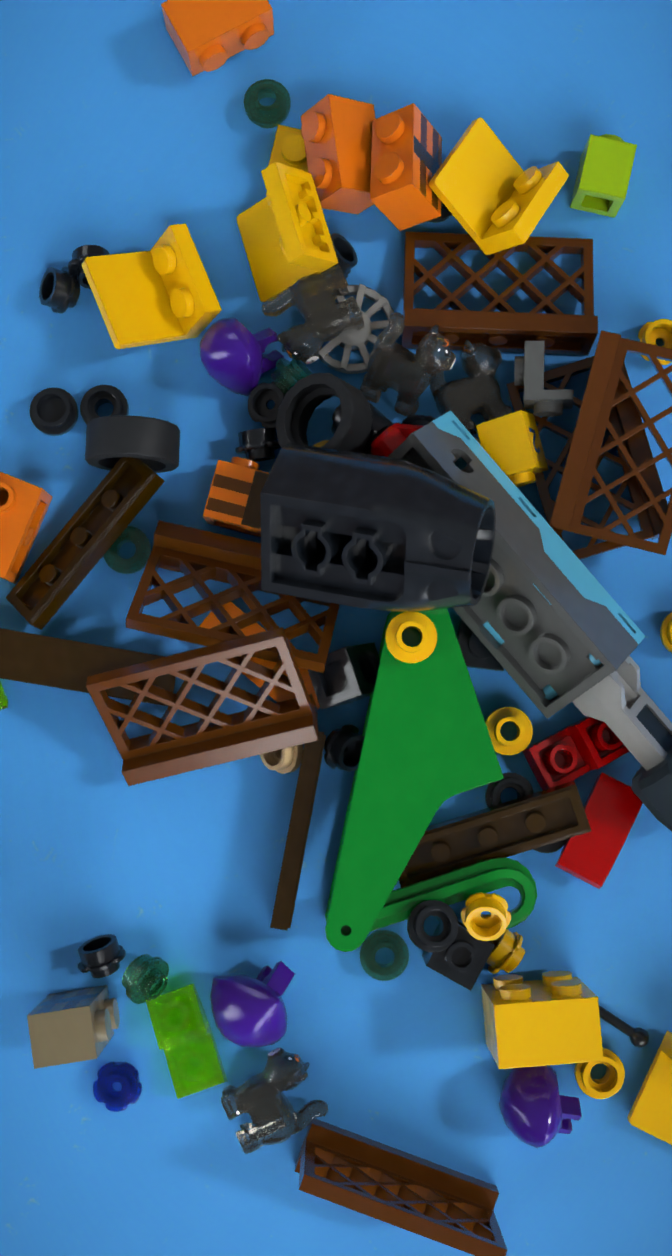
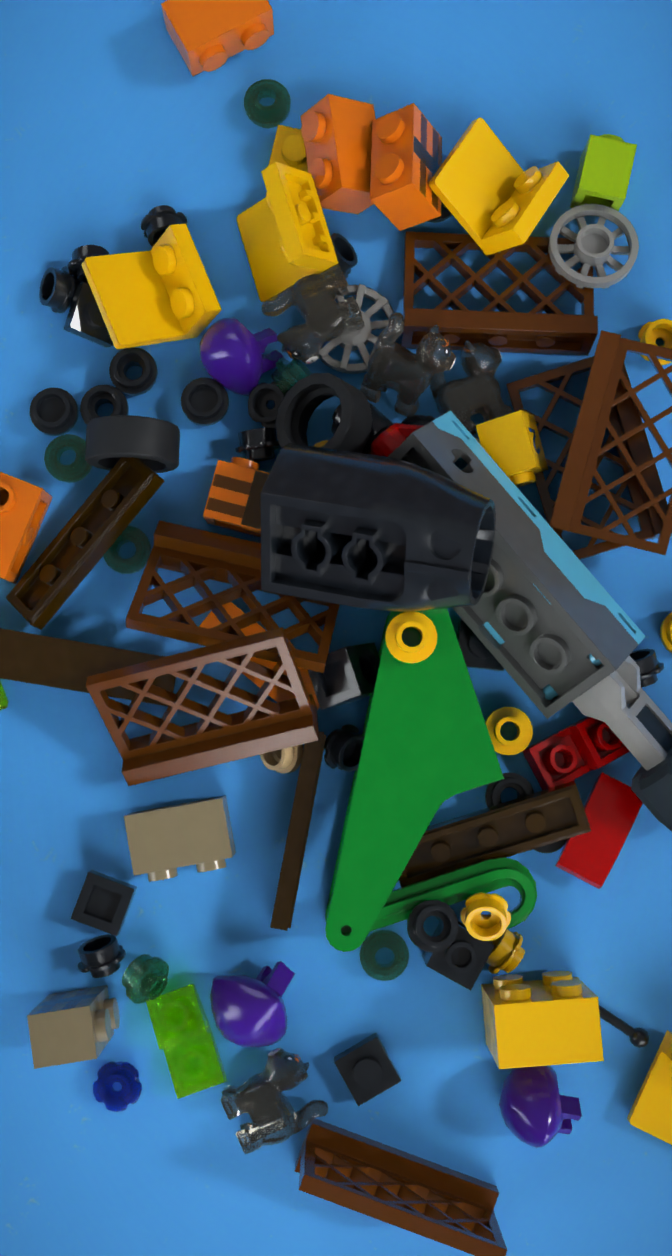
(74, 471): none -> clear green plate
(85, 317): none -> black plate
(103, 902): none -> black plate
(133, 357): none -> black plate
(159, 220): none -> black plate
(180, 837): none -> dark tan brick
(204, 401): none -> black plate
(367, 1069): none -> black plate
(530, 374): dark grey bracket -> none
(593, 246): none -> light grey wheel
(608, 1084): yellow plate -> none
(648, 664): none -> black plate

